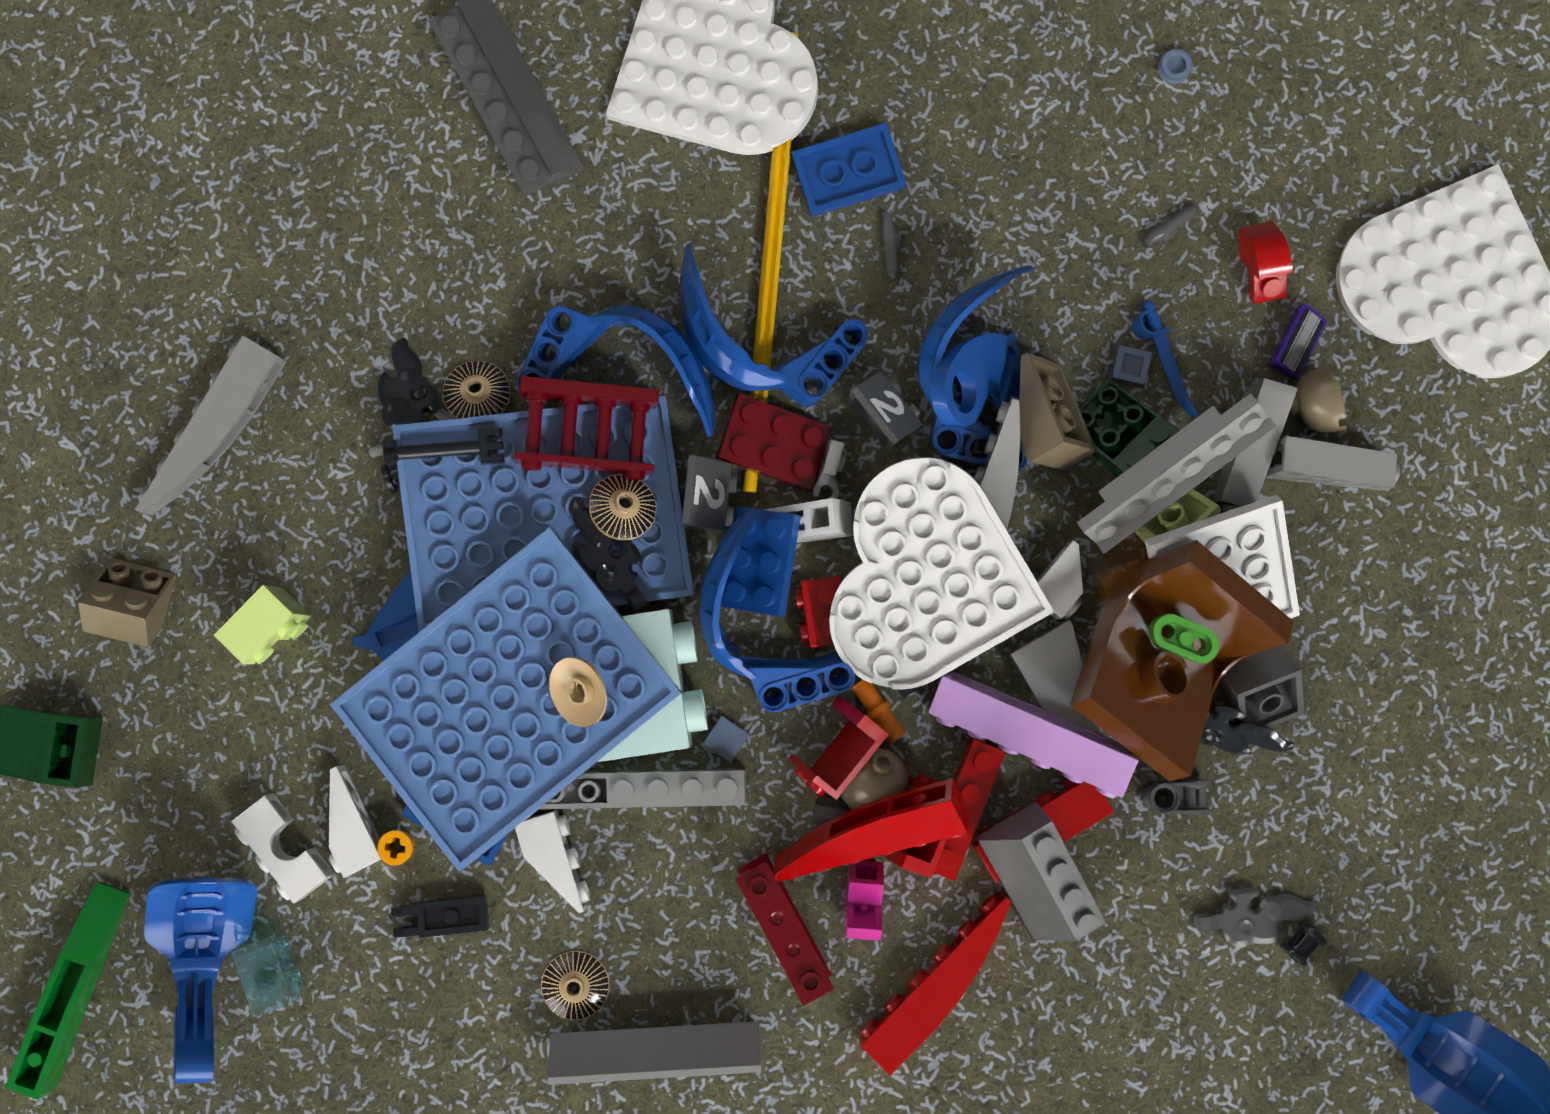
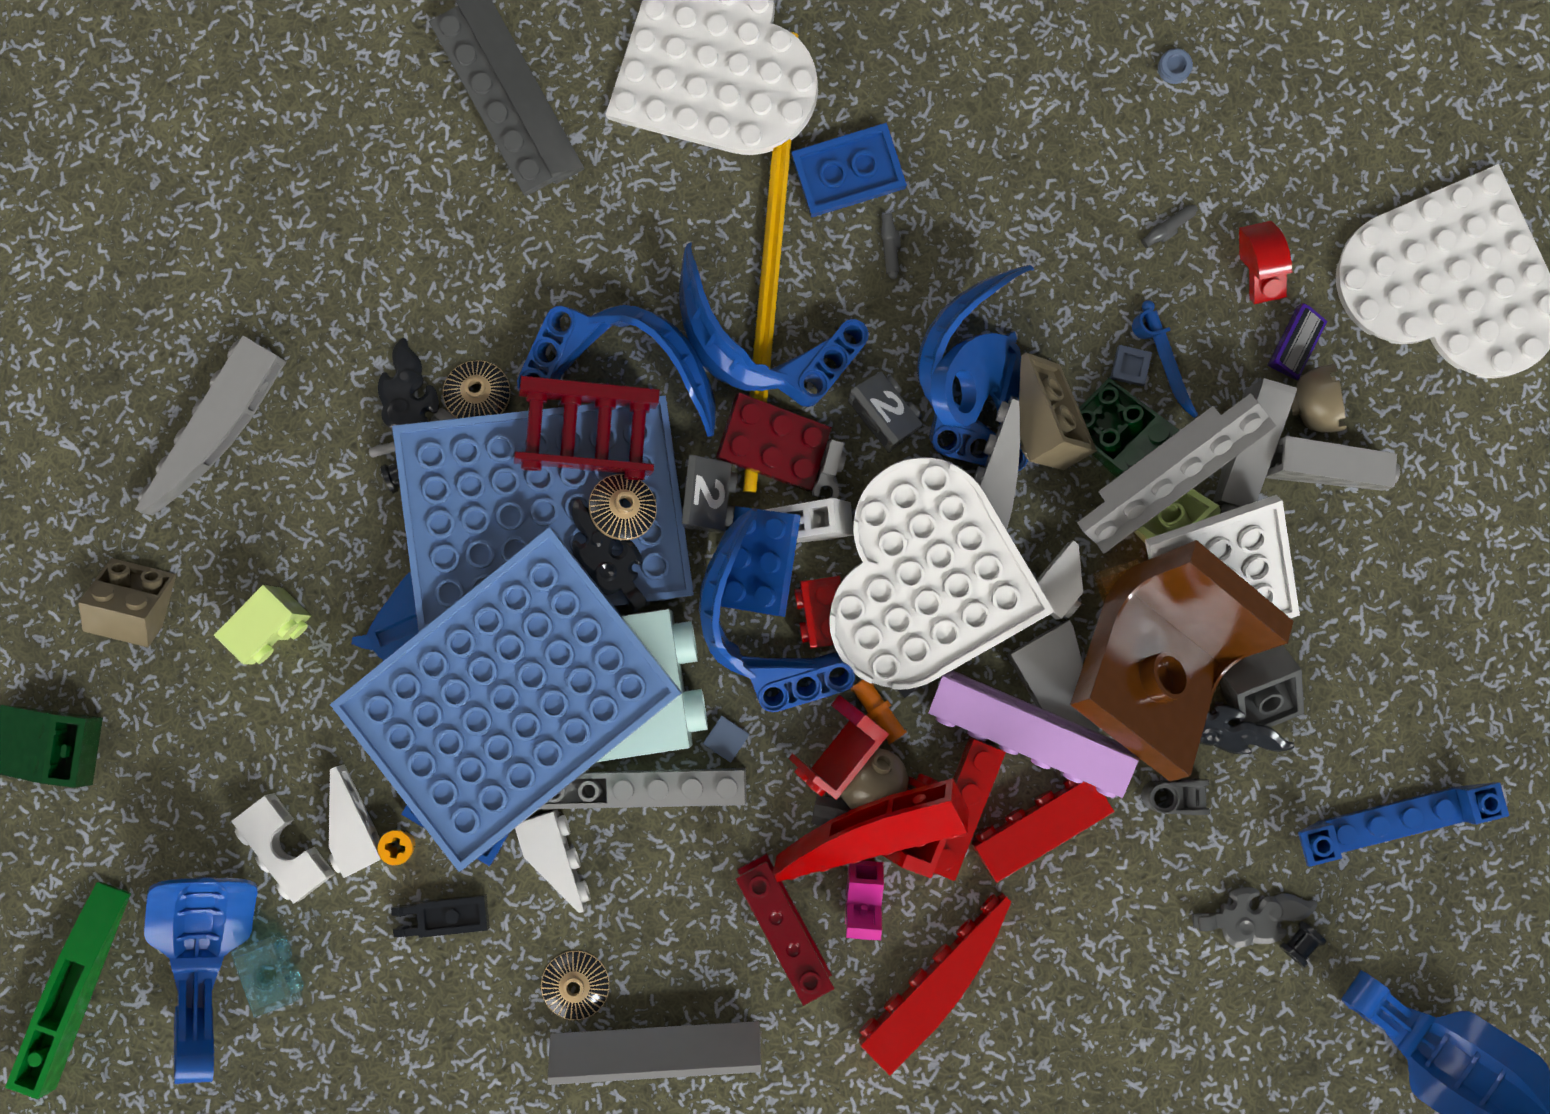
(394, 453): black hinge -> none
(578, 691): tan dish -> none
(1041, 876): dark grey slope -> none
(1182, 637): bright green plate -> none
(1470, 804): none -> blue slope

